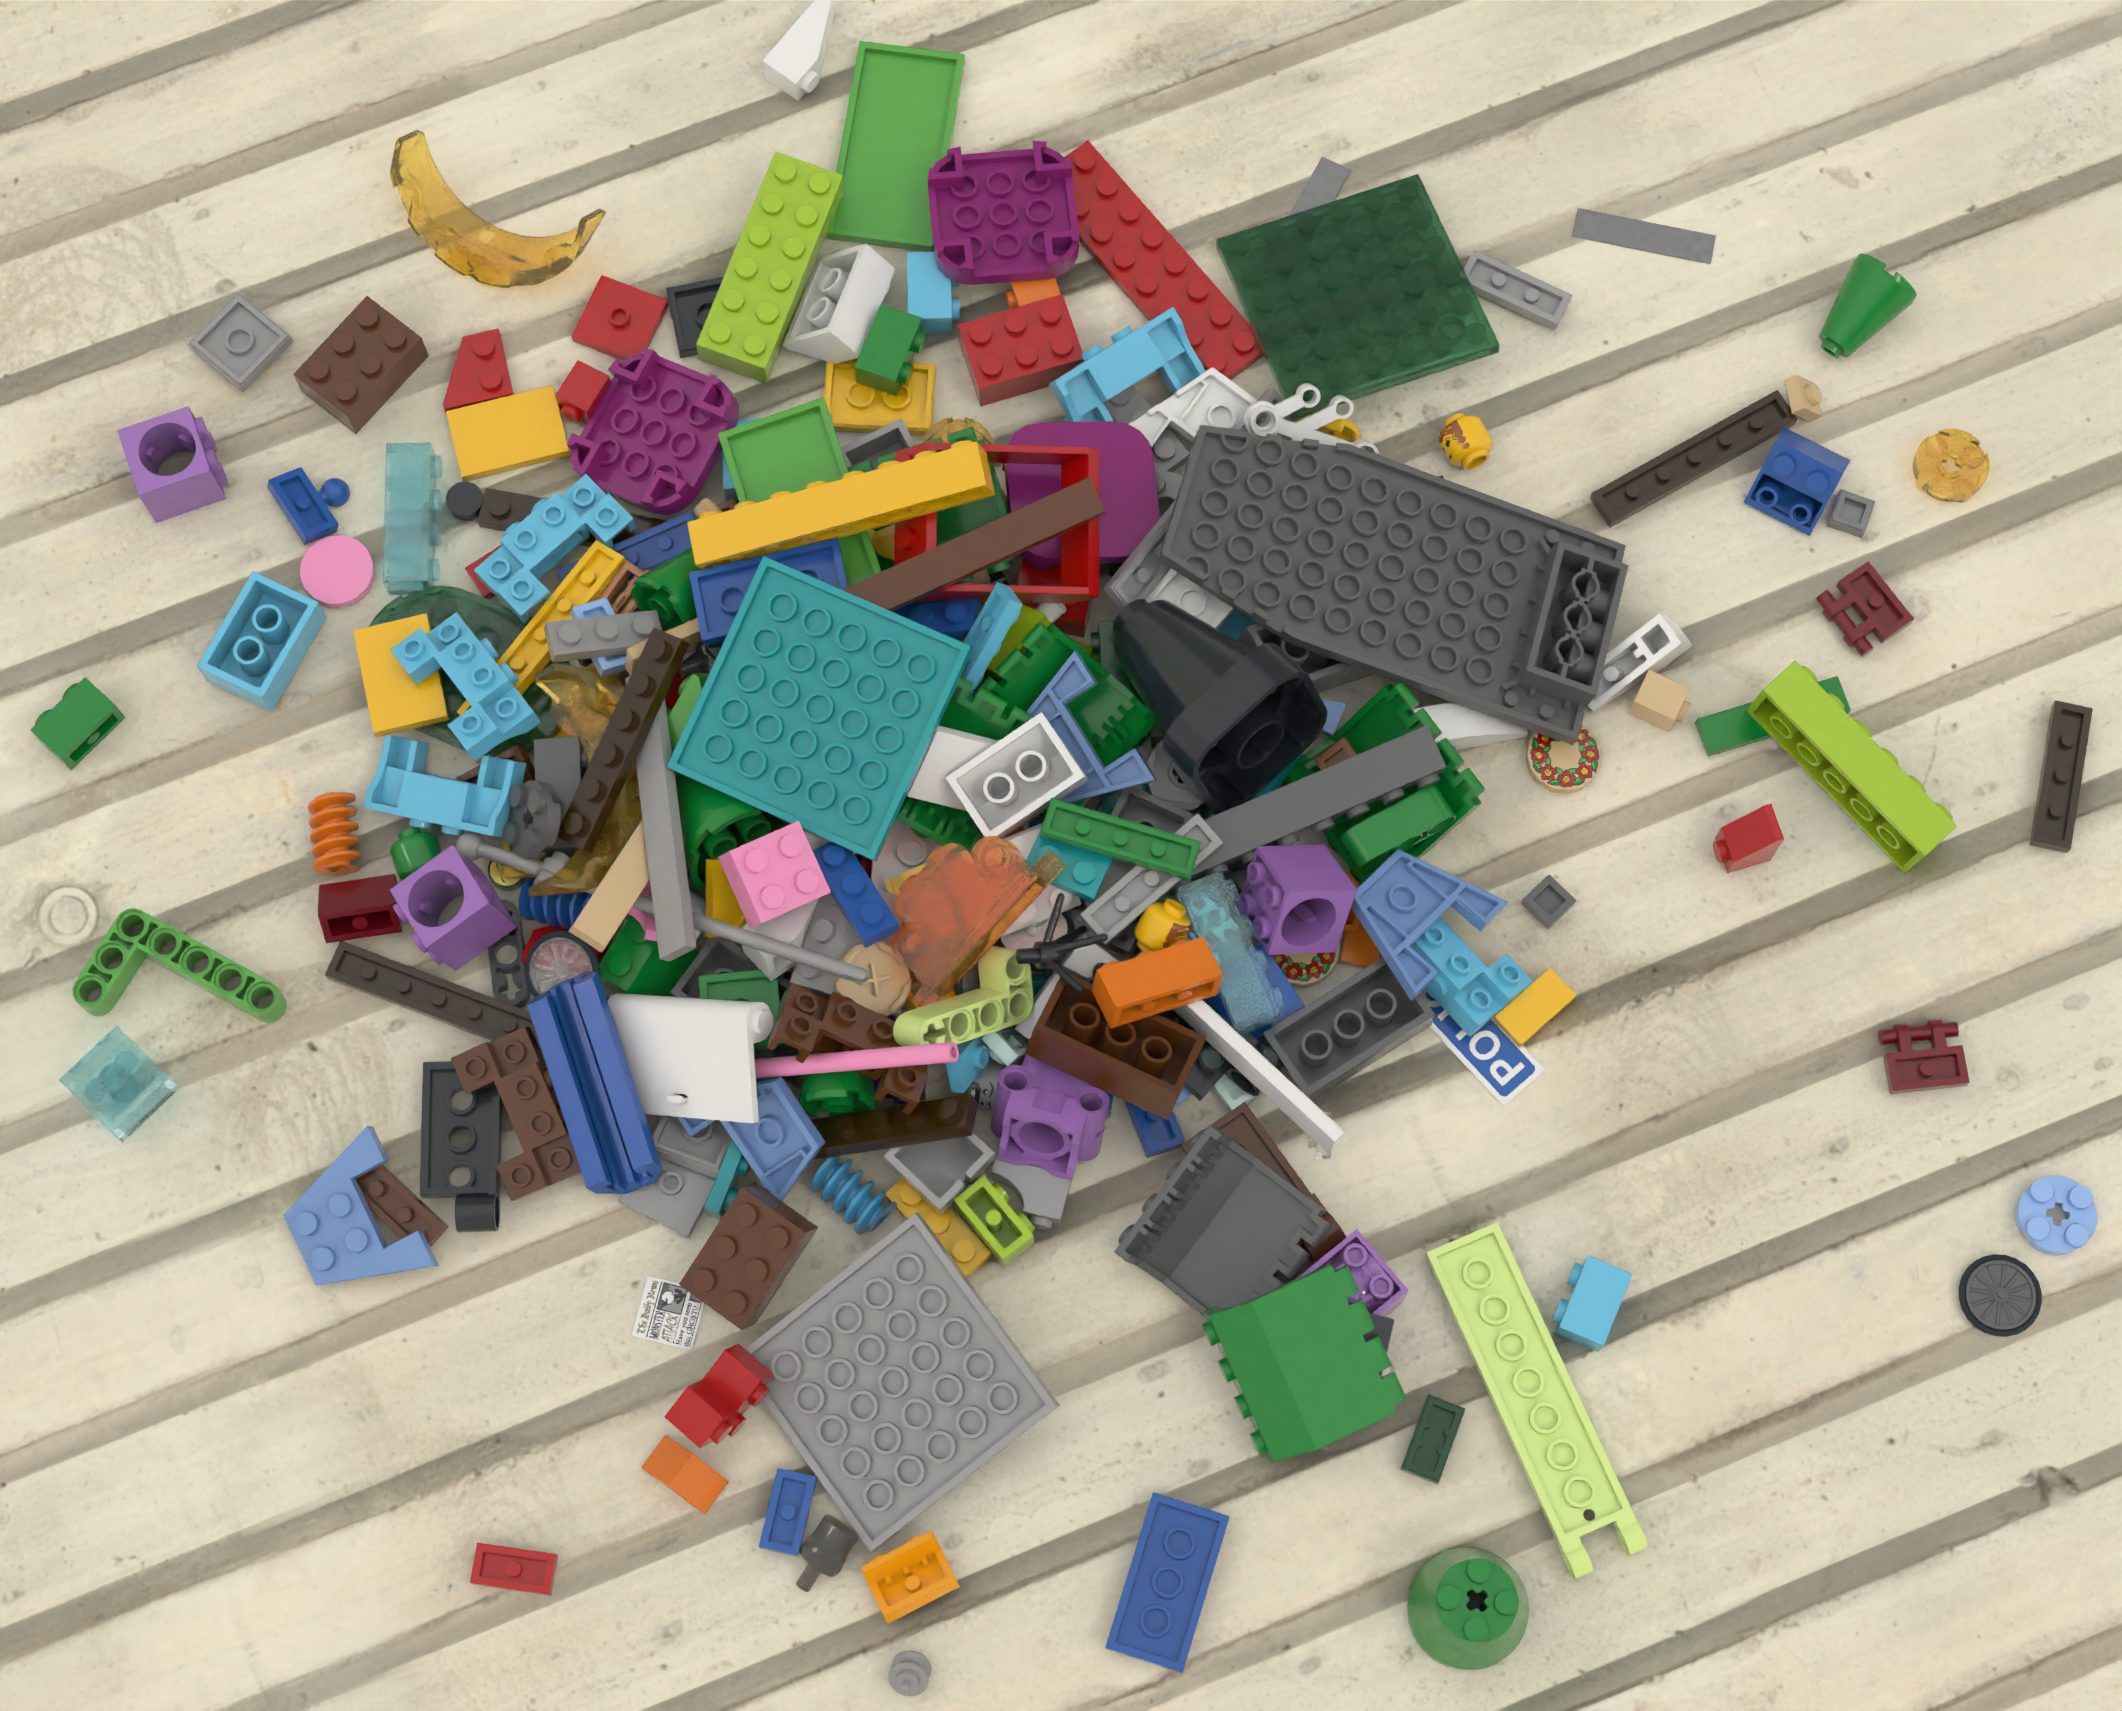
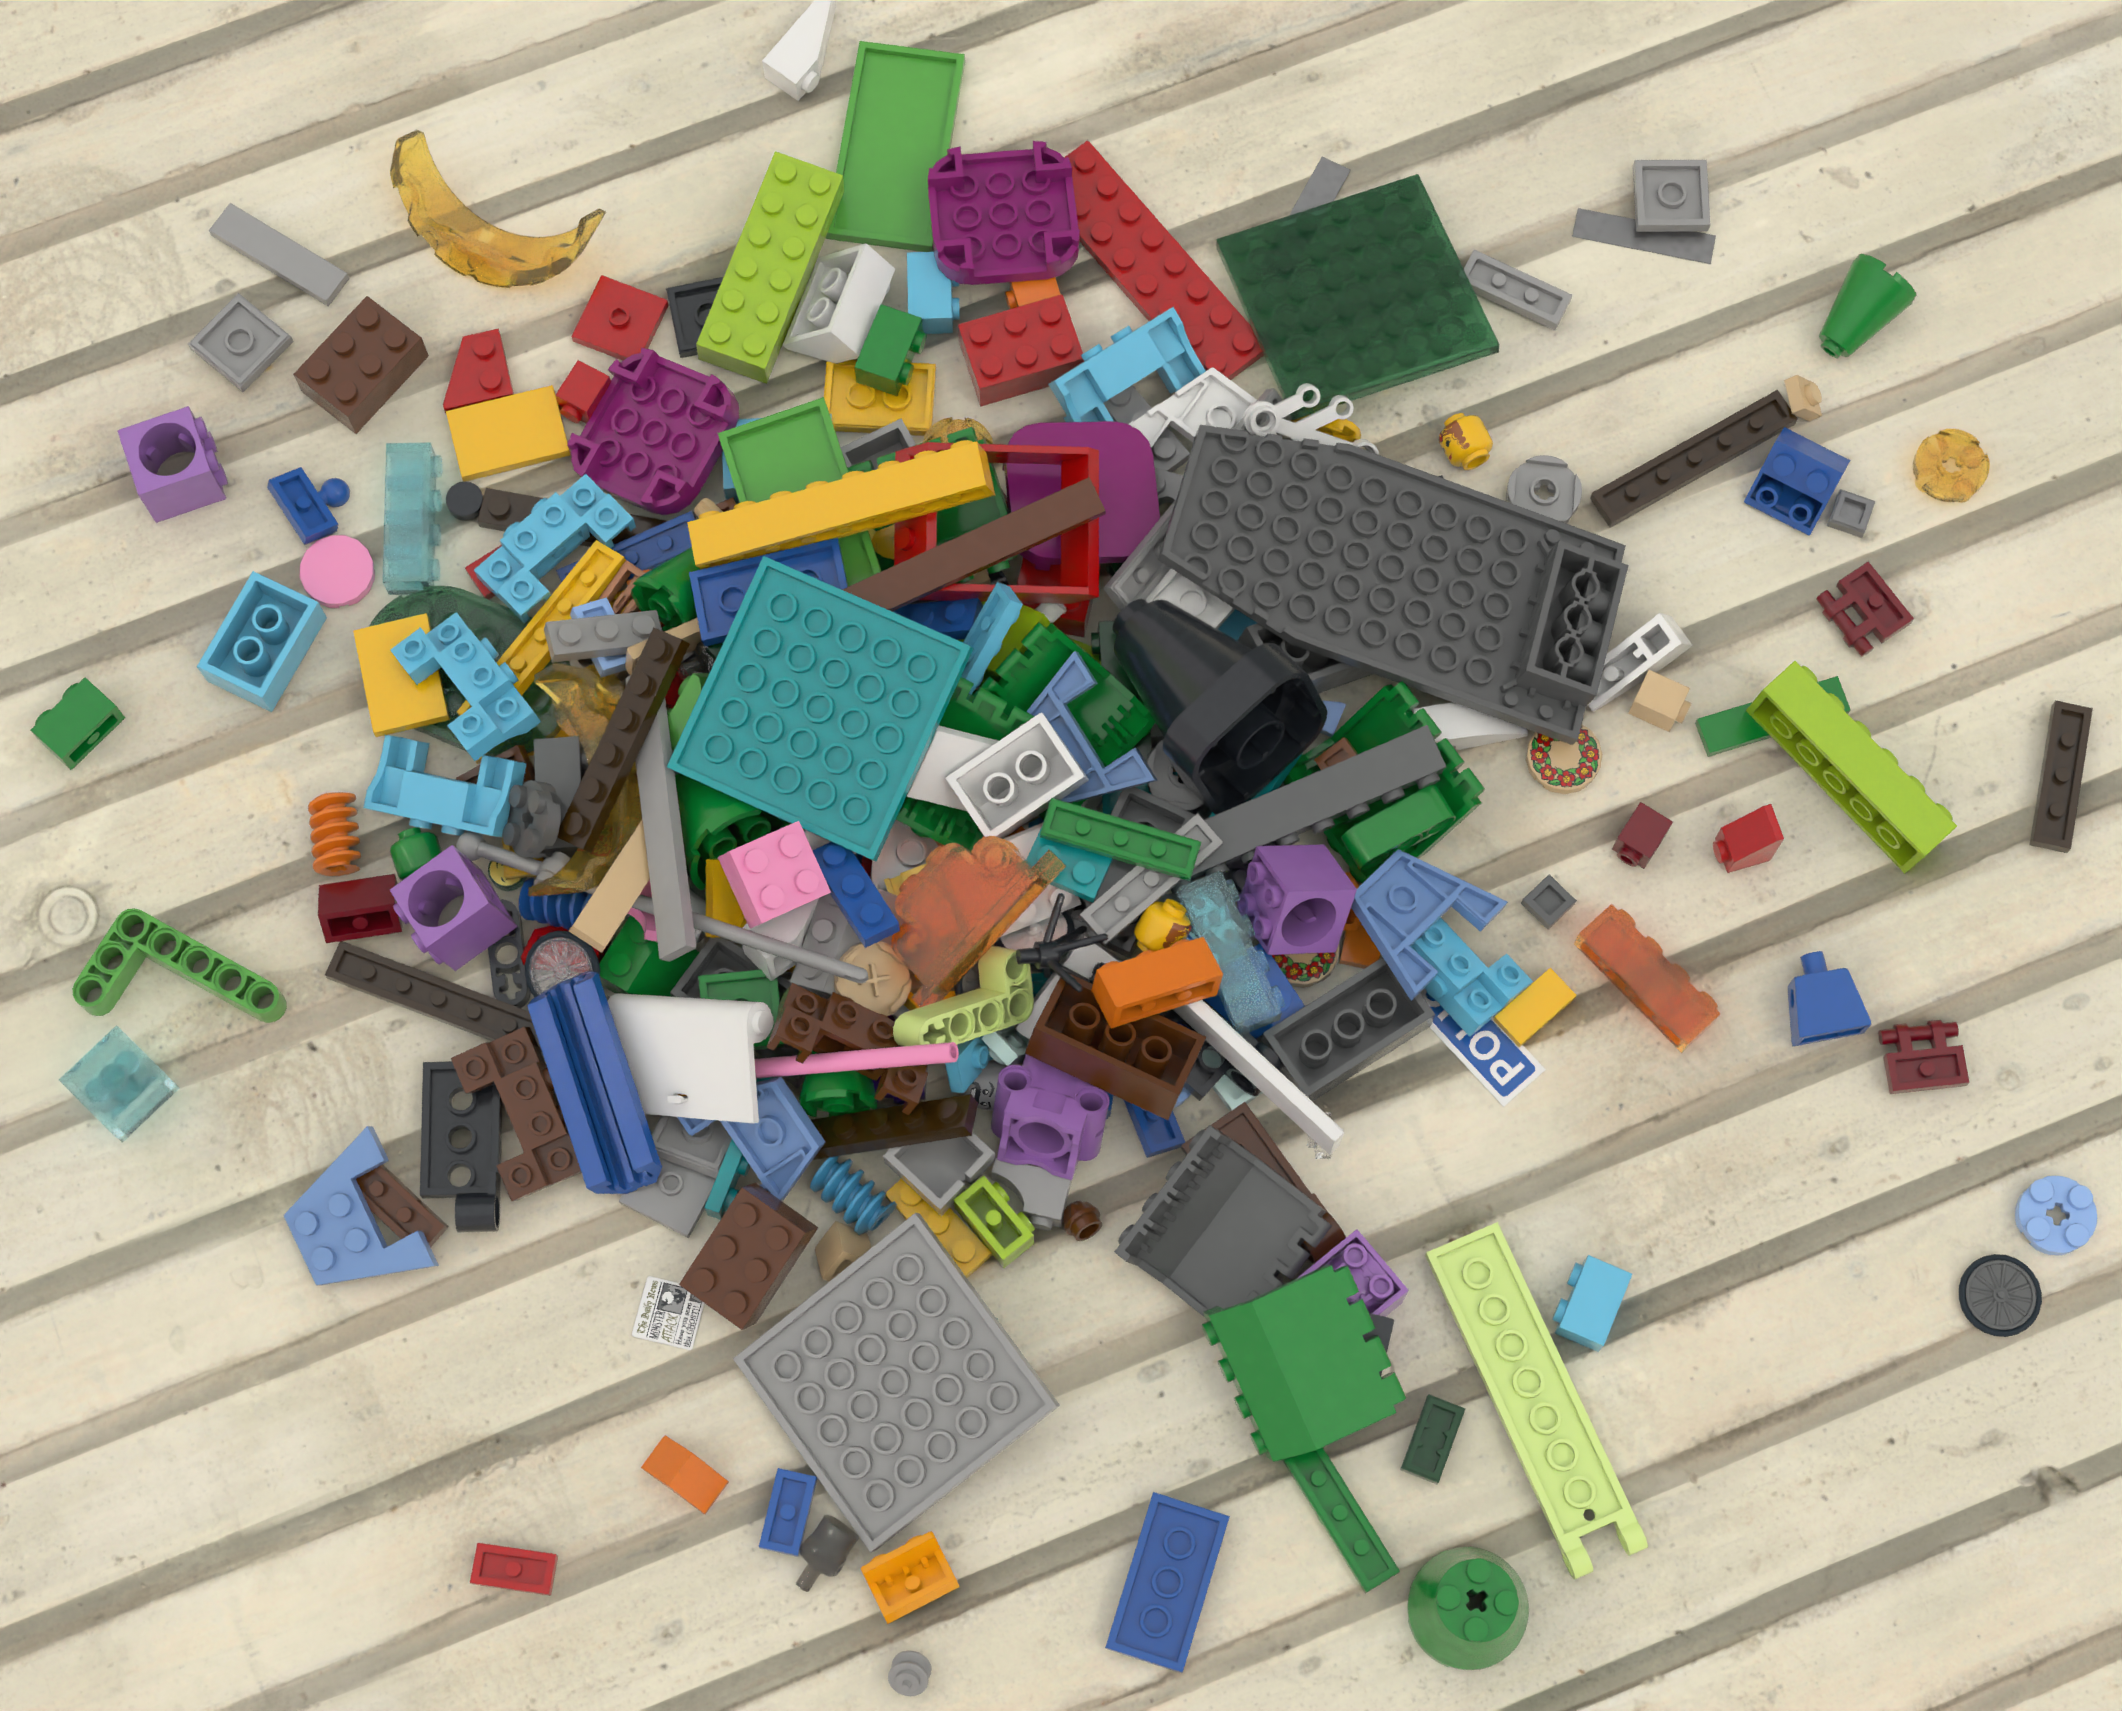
(279, 254): none -> light grey tile
(717, 1402): red brick -> none
(839, 1249): none -> tan panel
(1081, 1220): none -> reddish brown plate
(1342, 1518): none -> green tile
(1549, 472): none -> light grey plate
(1641, 836): none -> dark red brick
(1647, 977): none -> clear orange brick
(1671, 195): none -> light grey plate
(1824, 1003): none -> blue torso

